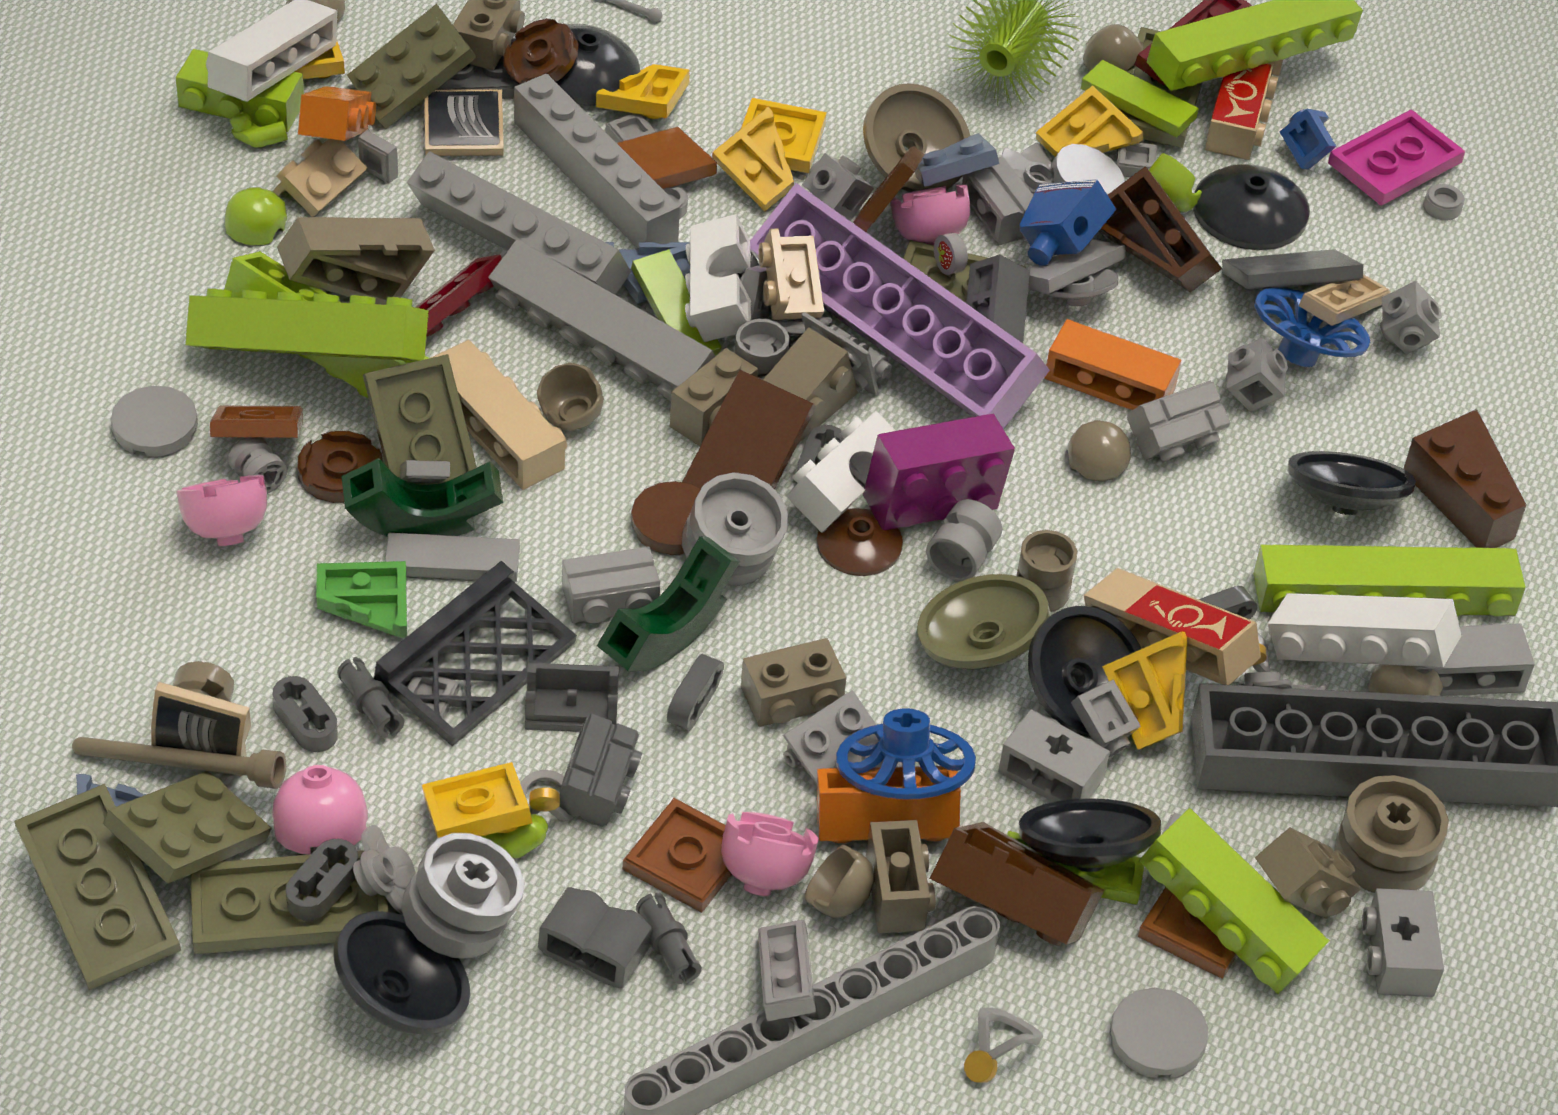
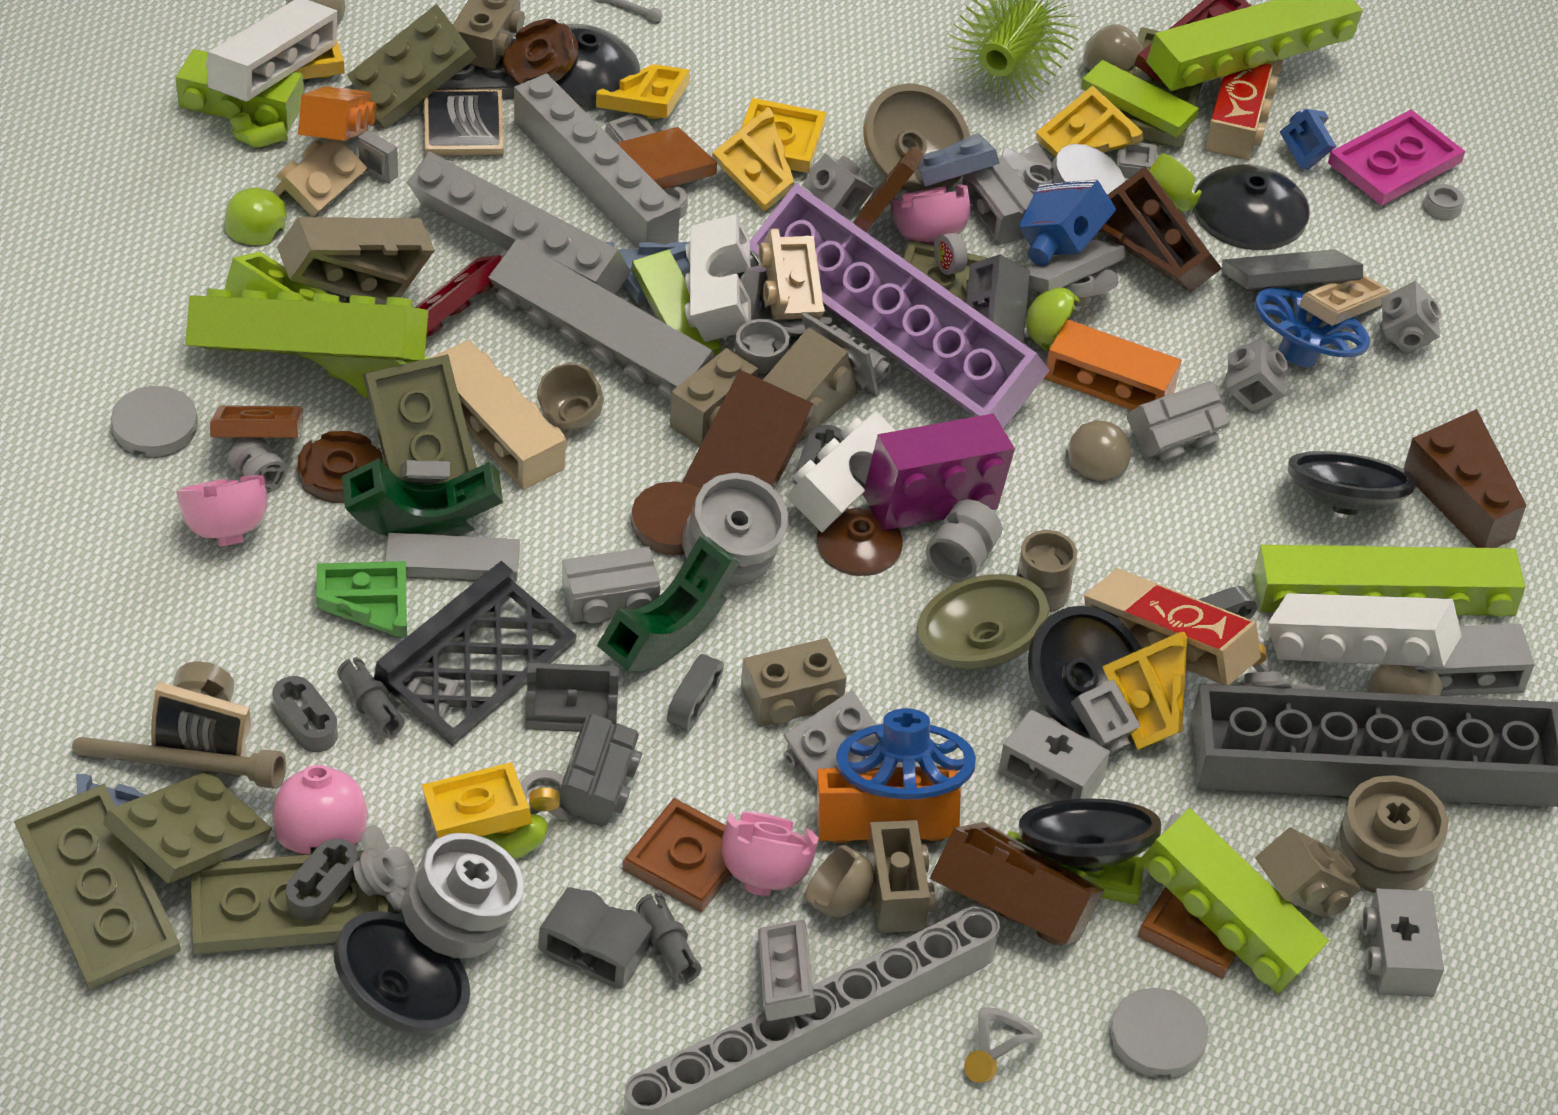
(1048, 315): none -> lime hair

